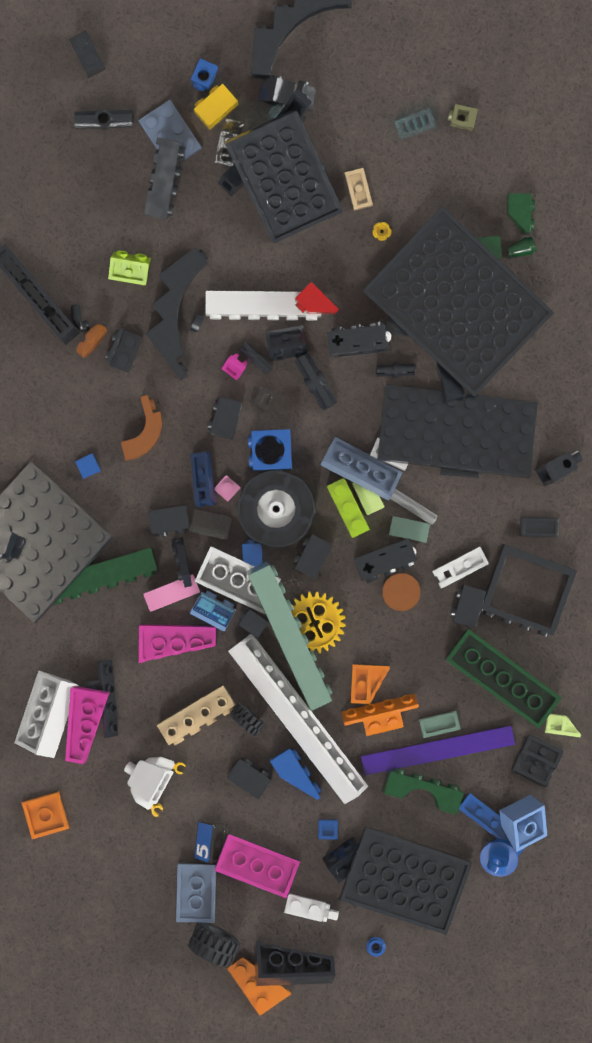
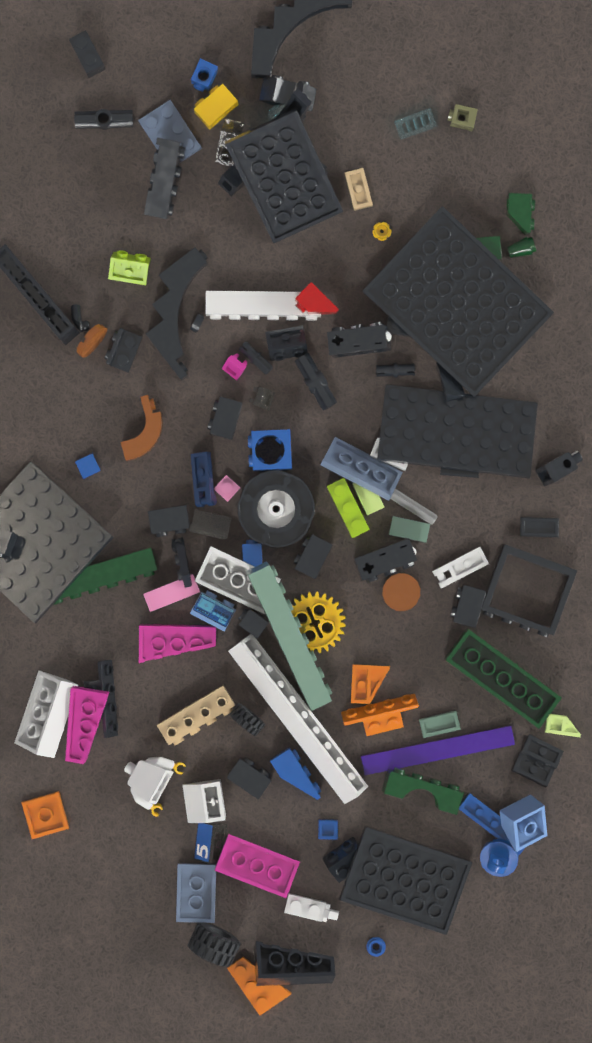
(204, 801): none -> white slope

